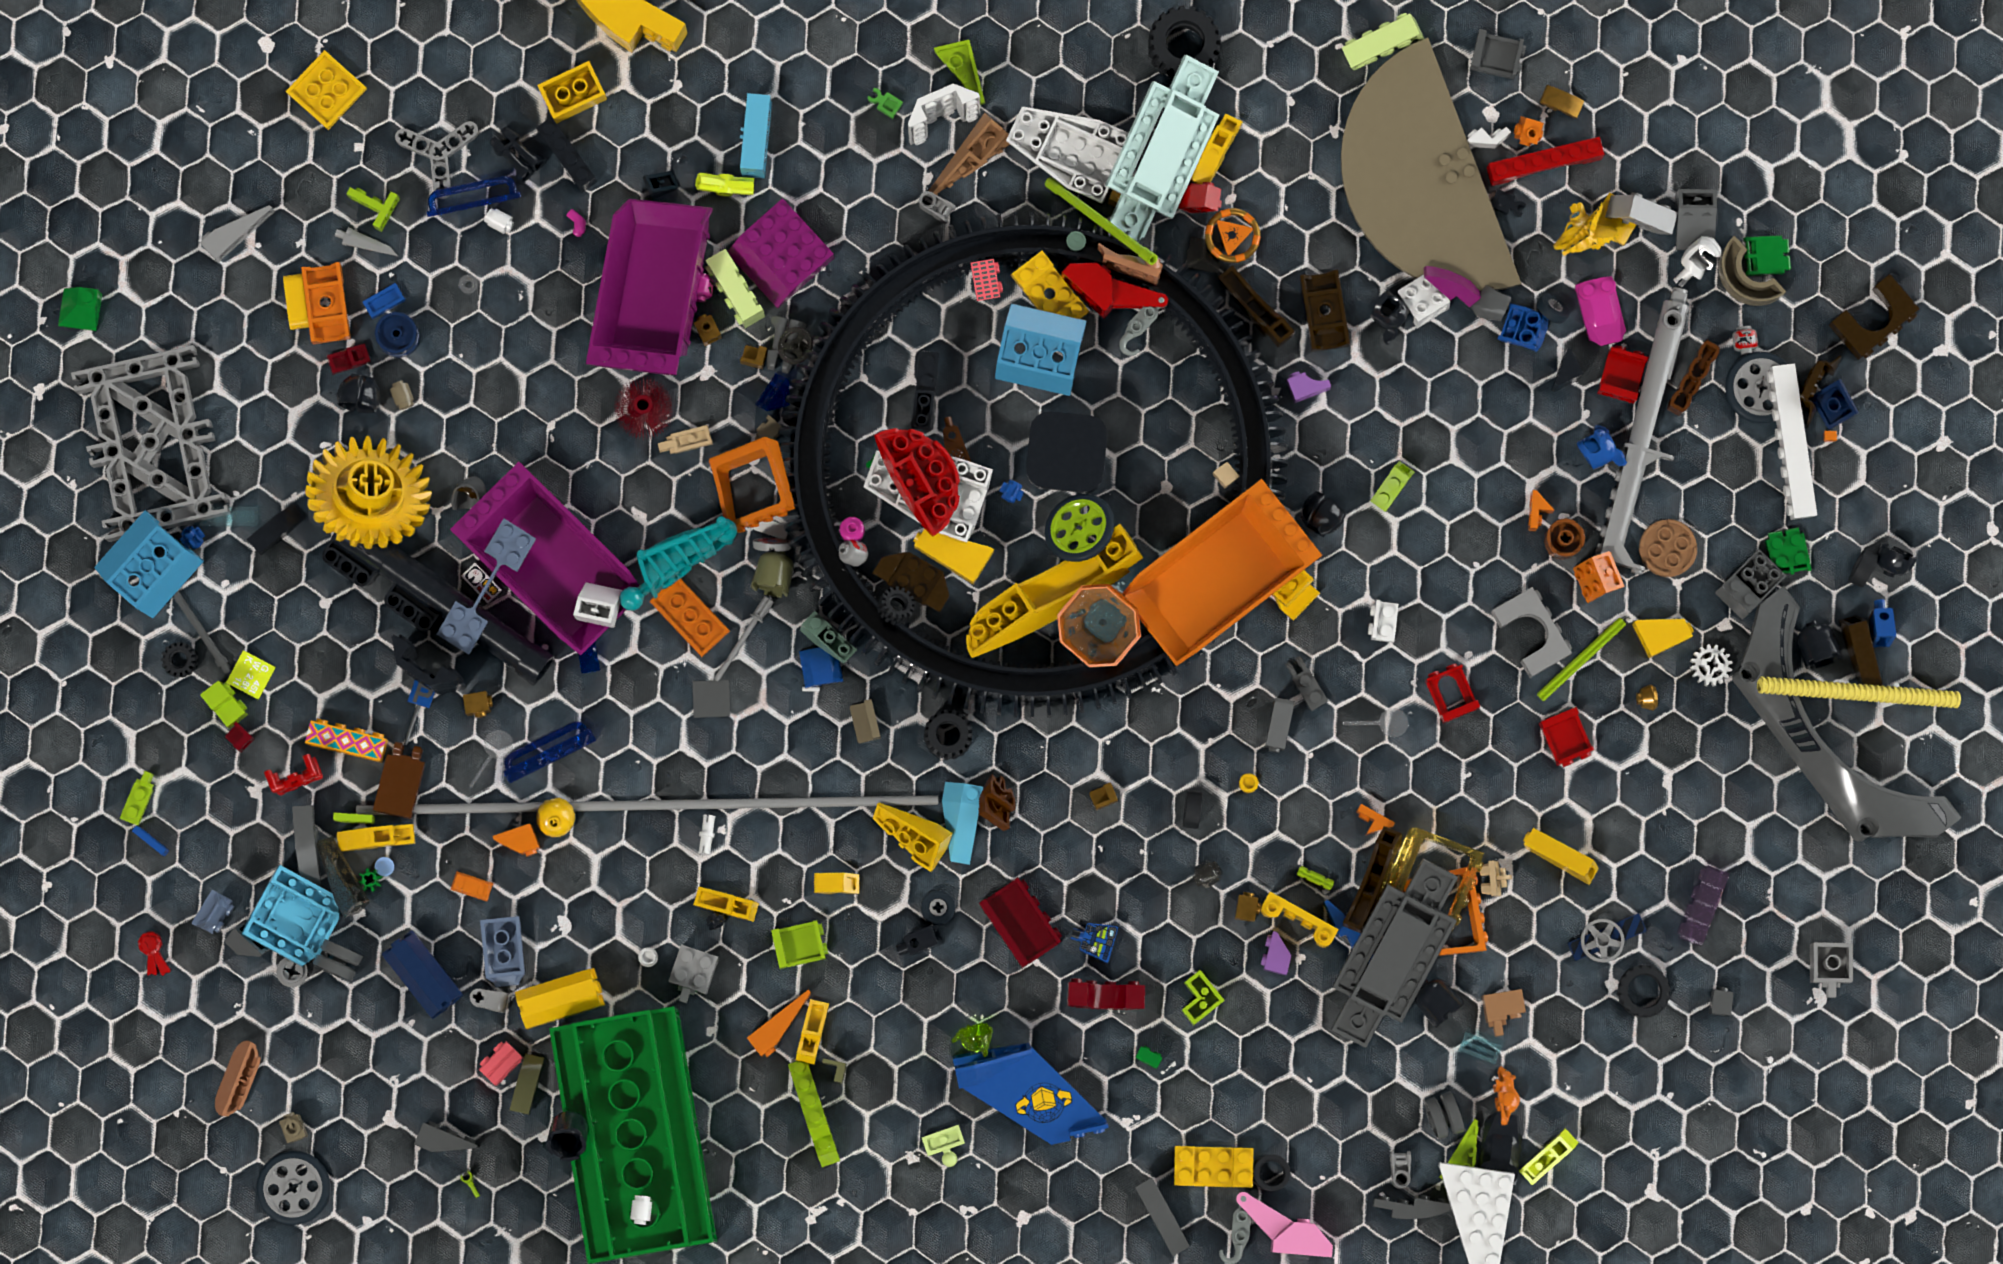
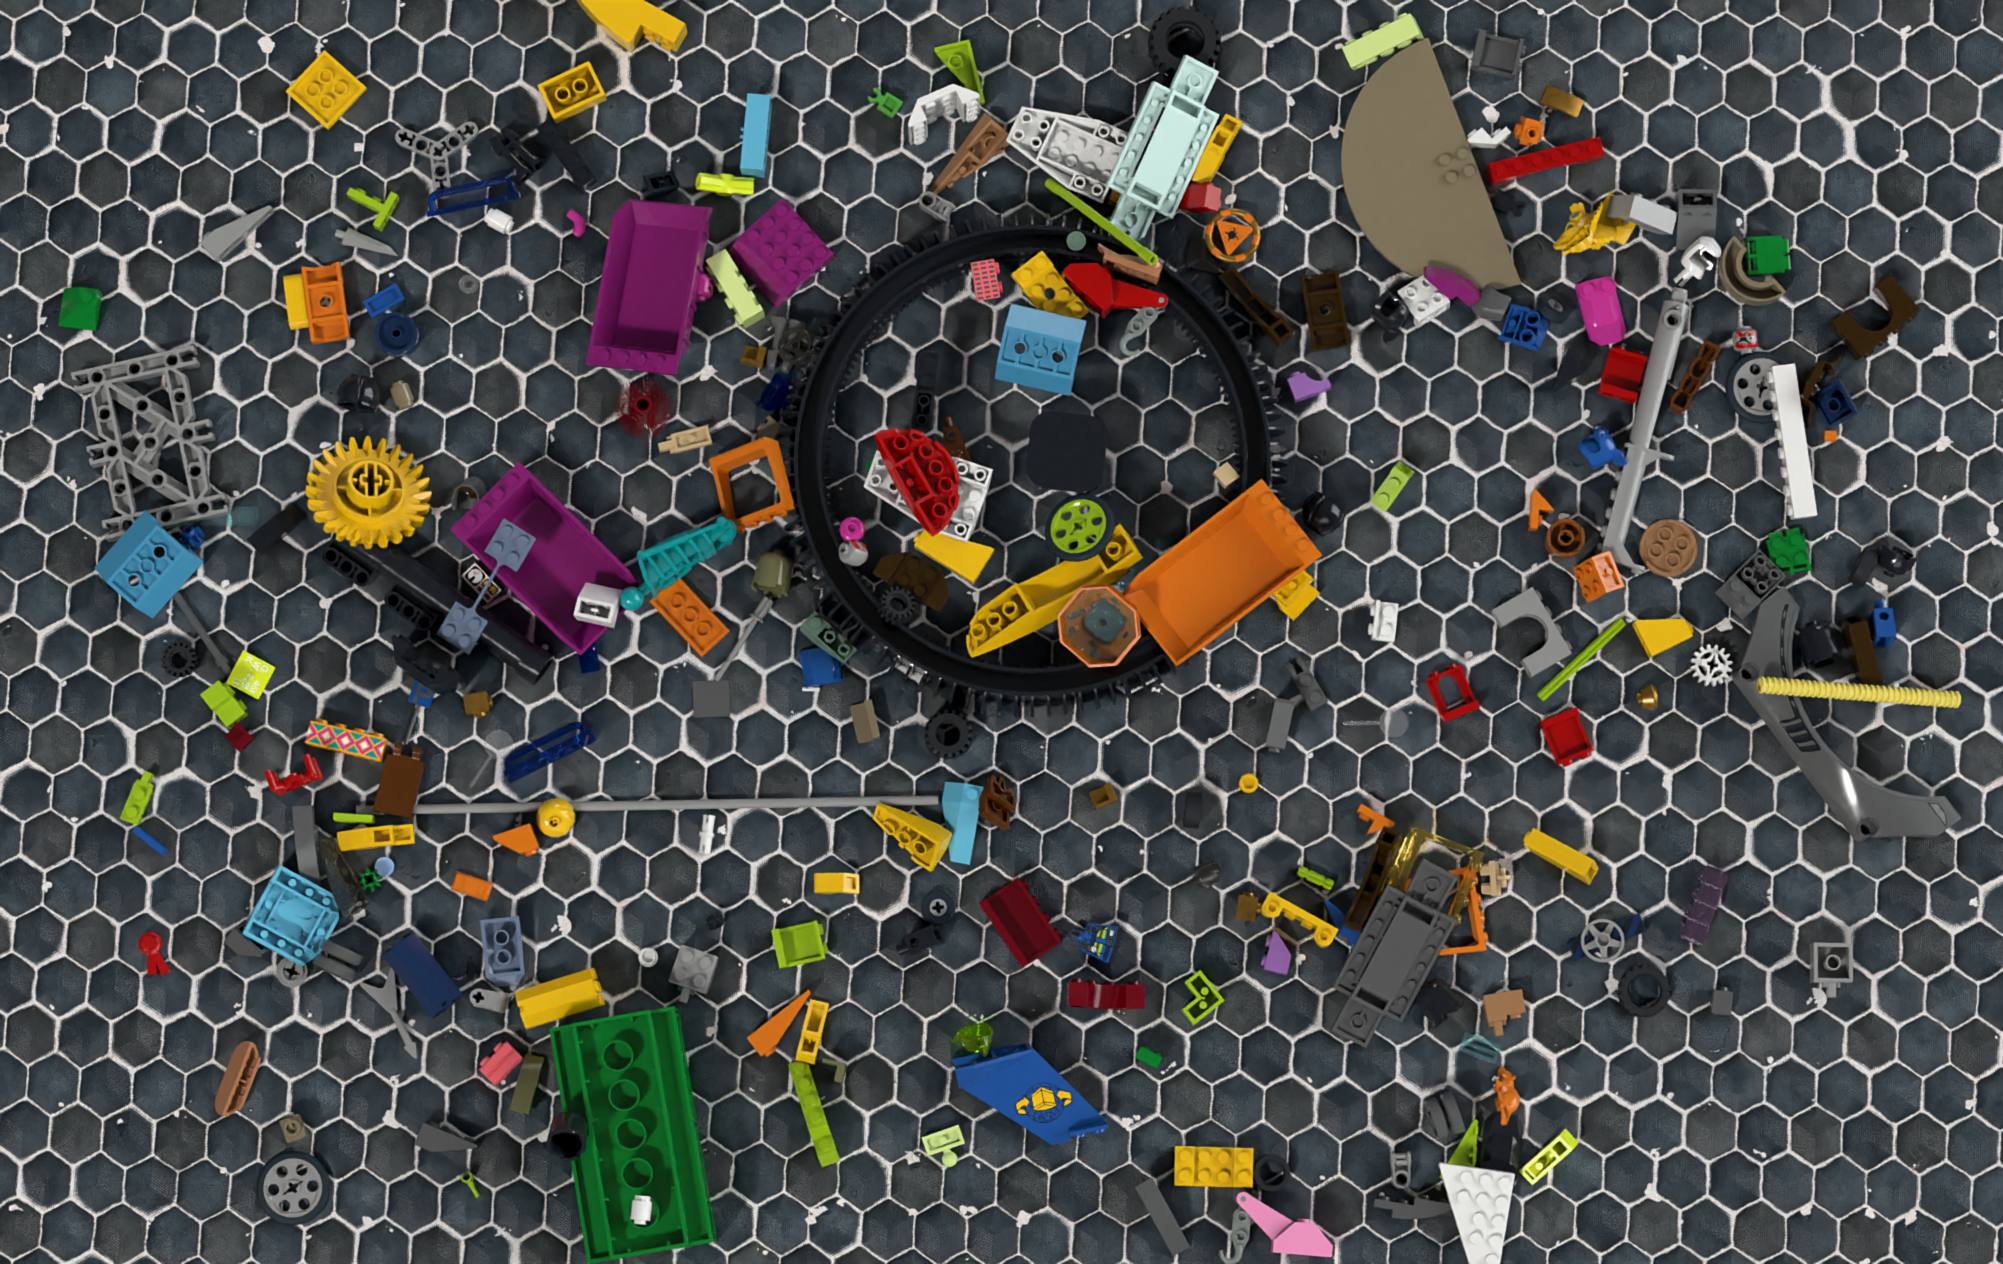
(213, 912): sand blue slope -> none
(348, 359): dark red slope -> none
(388, 1000): none -> light grey piece
(707, 329): pearl gold brick -> none
(726, 904): yellow slope -> none
(772, 528): white sticker -> none
(777, 544): light grey tile -> none
(1011, 491): blue gear -> none

